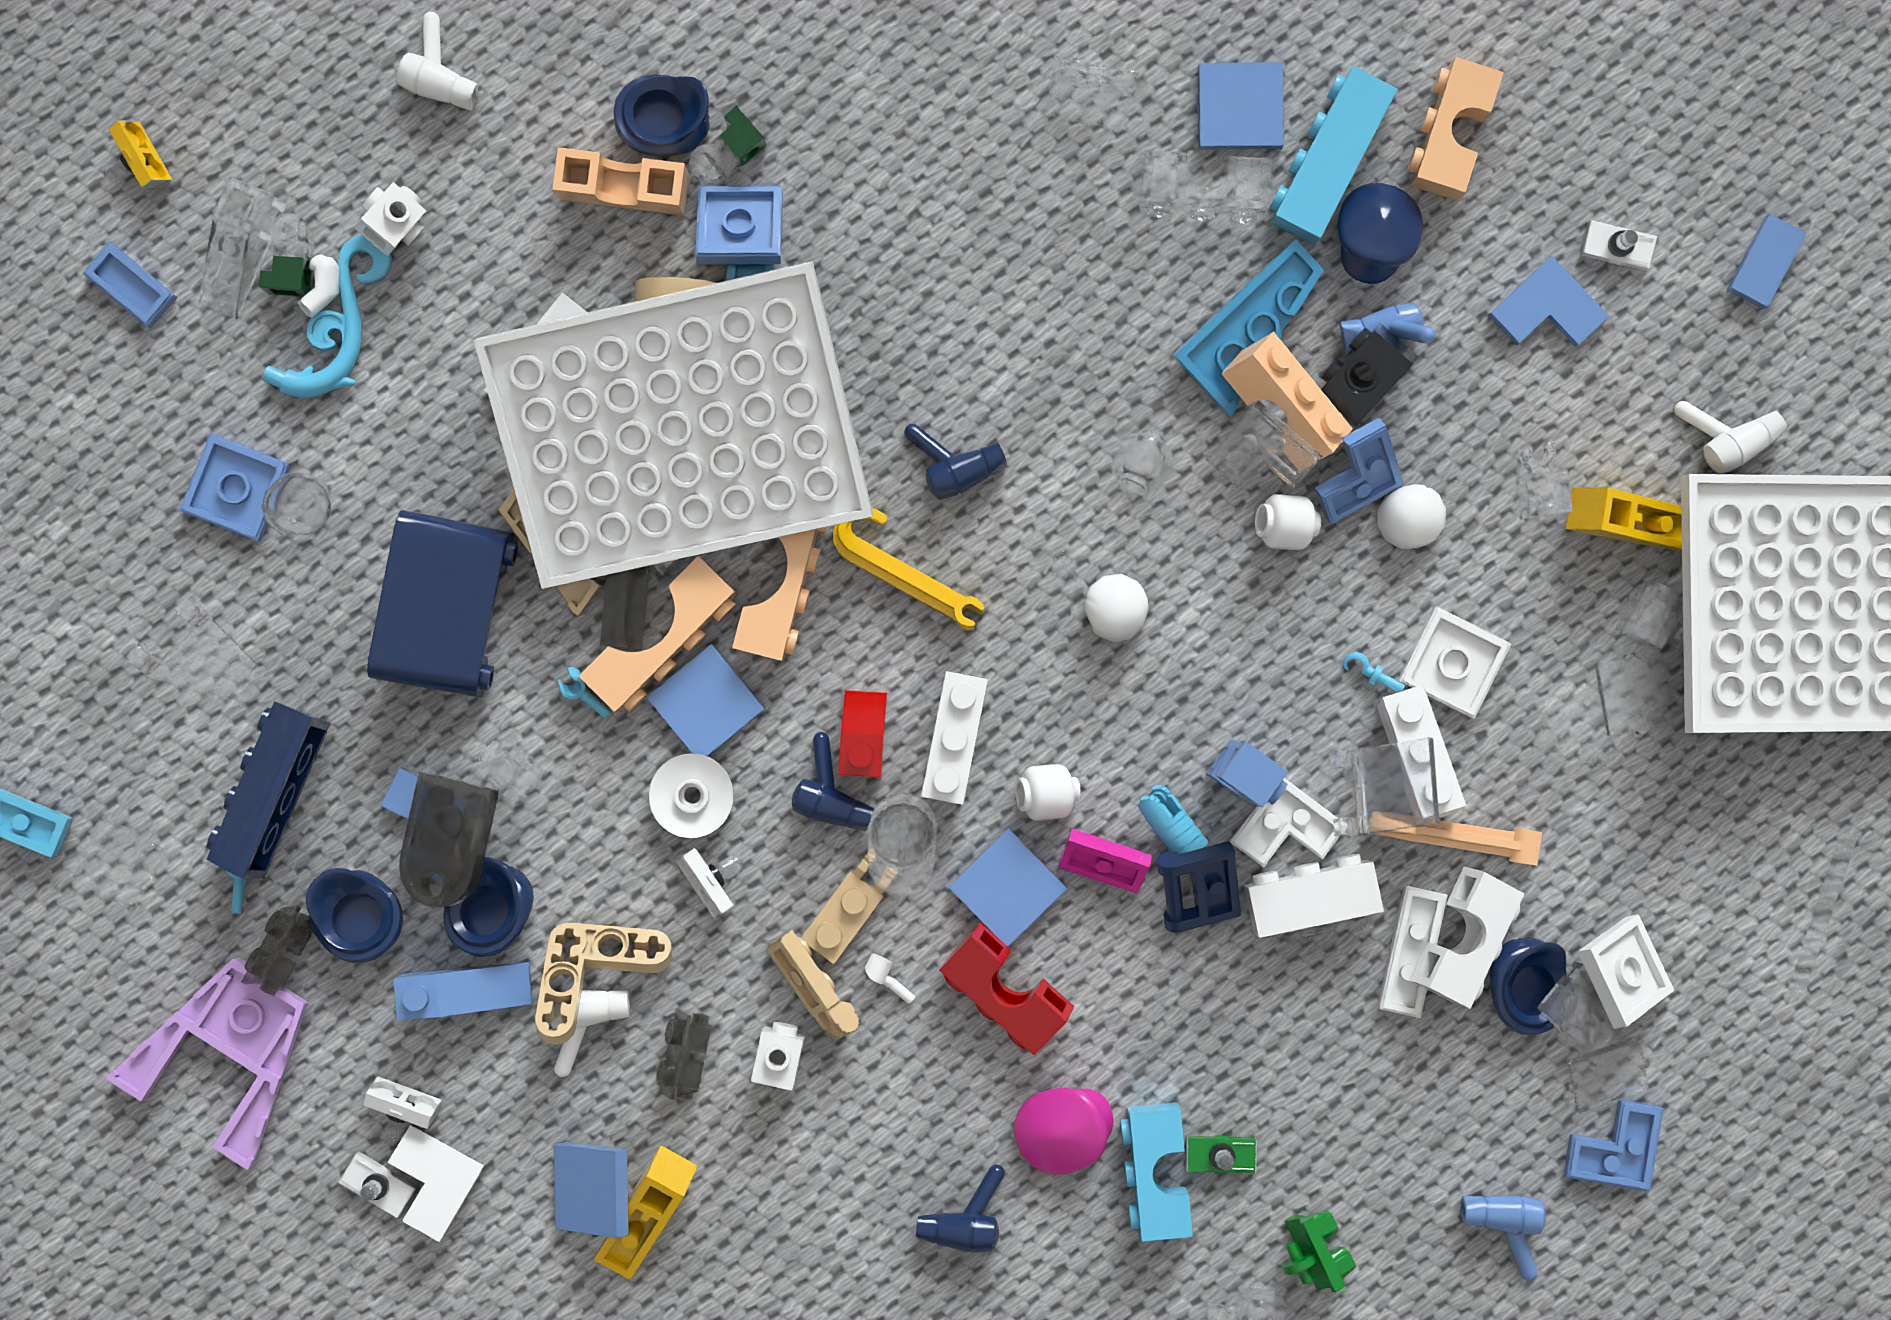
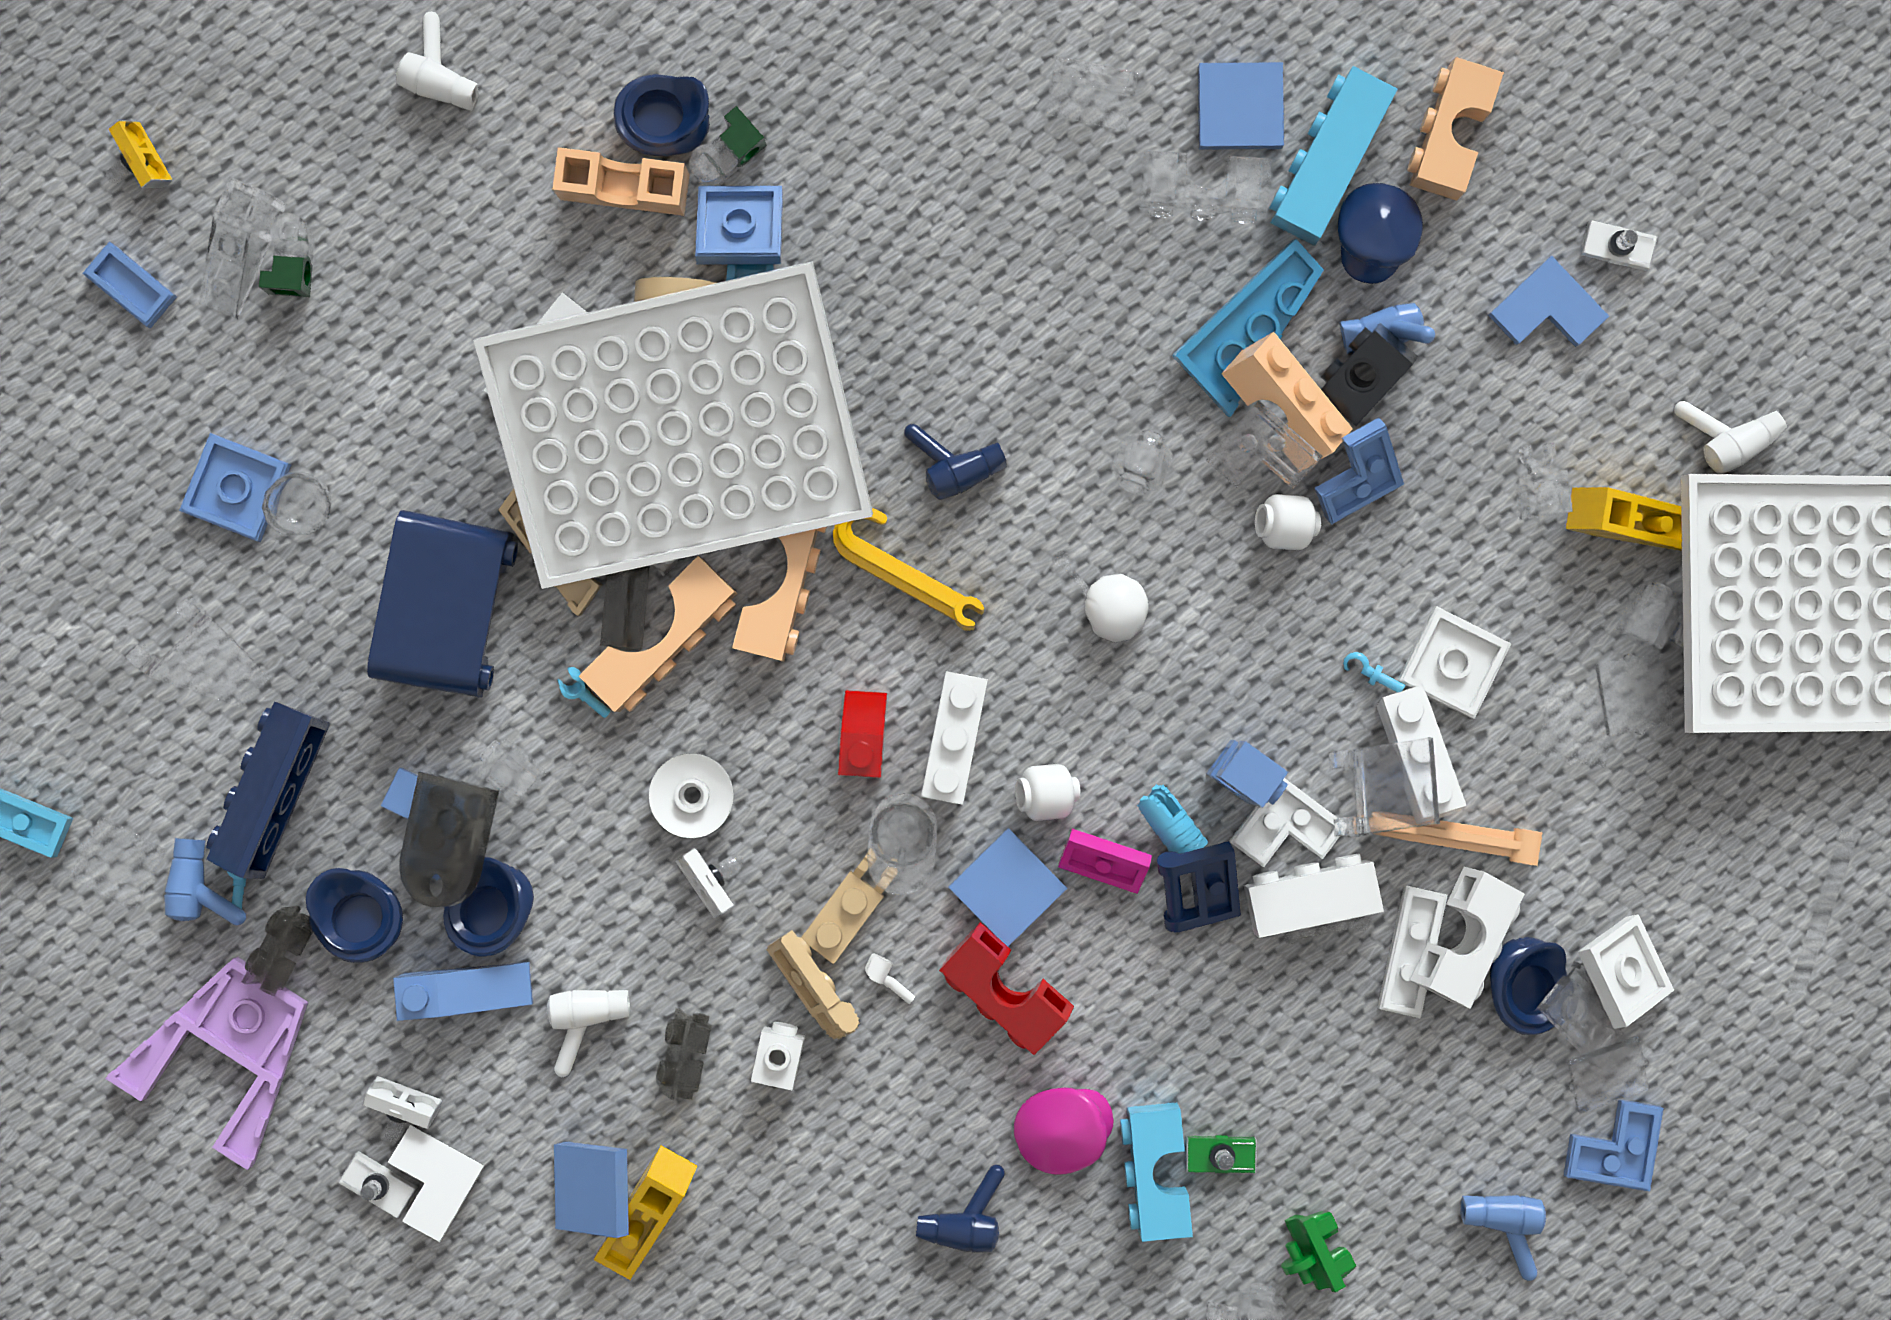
(187, 890): none -> medium blue piece
(326, 285): white arm -> none
(334, 376): medium azure plant -> none
(391, 217): white brick -> none
(587, 955): tan beam -> none
(705, 702): medium blue tile -> none
(821, 800): dark blue piece -> none
(1411, 516): white hair -> none
(1766, 261): medium blue tile -> none

